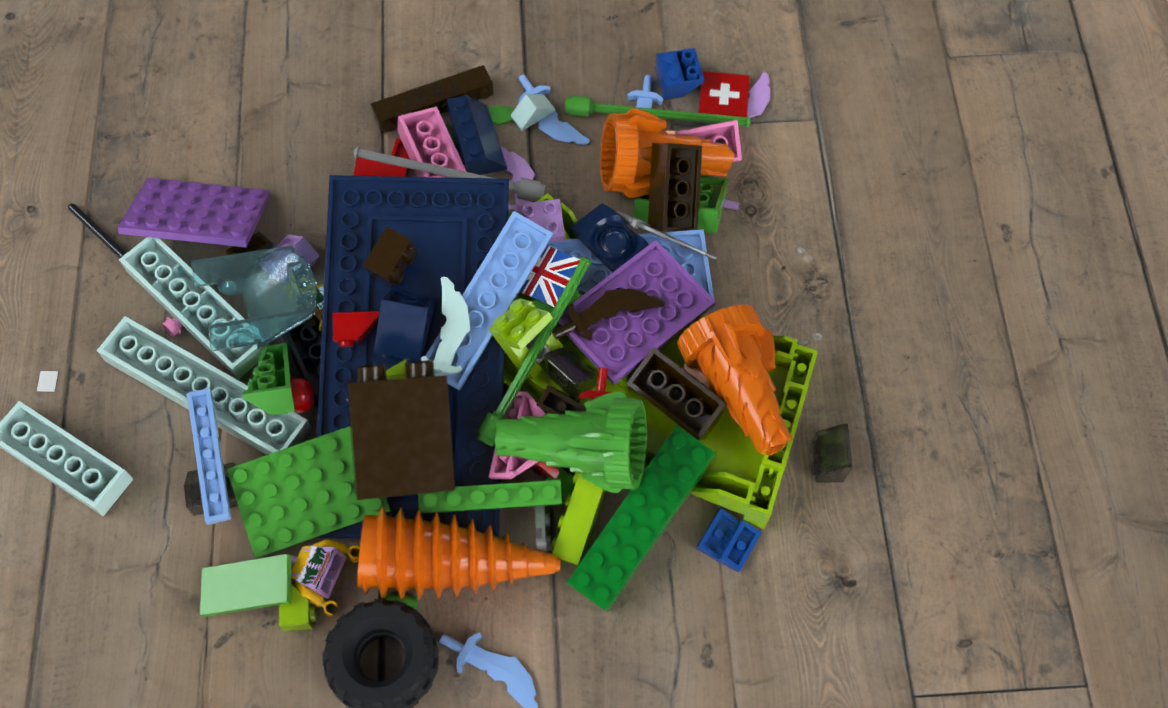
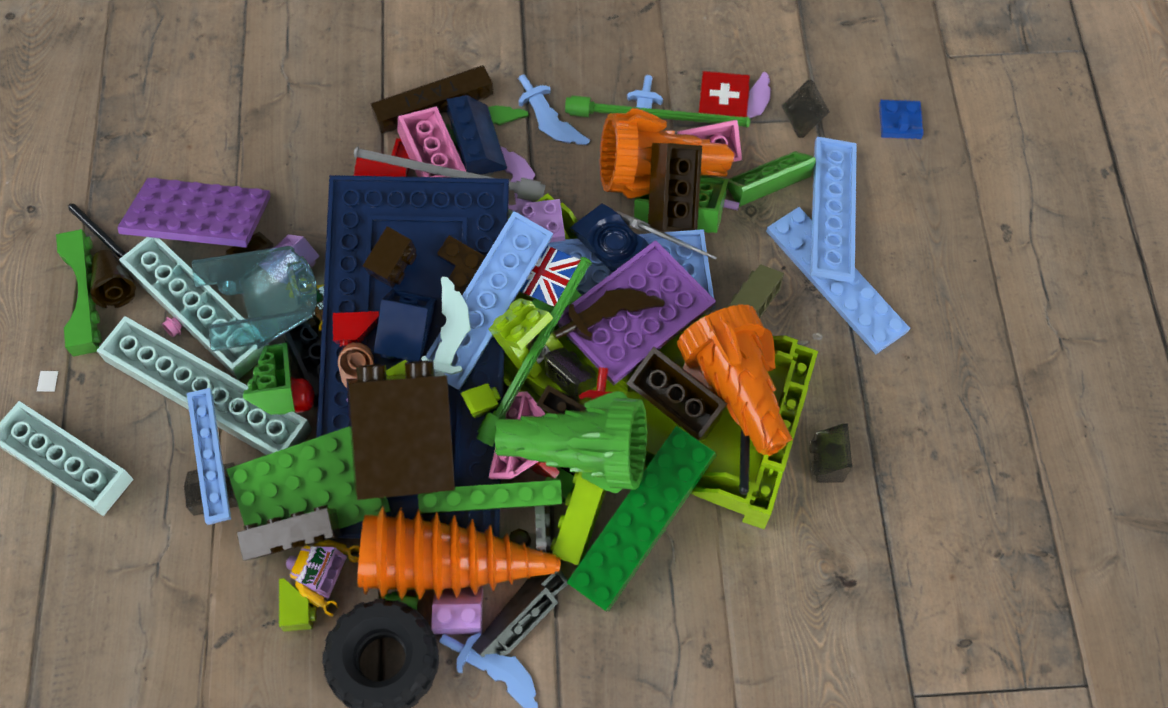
(81, 330): none -> bright green arch
(110, 281): none -> dark brown cone
(246, 585): tile -> none
(289, 533): none -> wedge
(351, 357): none -> nougat cap
(458, 615): none -> lavender slope
(464, 258): none -> dark brown plate
(481, 400): none -> lime slope
(519, 536): none -> dark brown tile
(521, 614): none -> pearl dark grey wedge
(531, 110): light aqua slope -> none
(678, 72): blue slope -> none
(728, 540): blue slope -> none
(744, 464): none -> black bar
(759, 289): none -> olive brick
(771, 177): none -> bright green slope
(805, 109): none -> clear smoke plate
(834, 210): none -> light blue plate
(855, 301): none -> light blue plate
(900, 119): none -> blue hinge

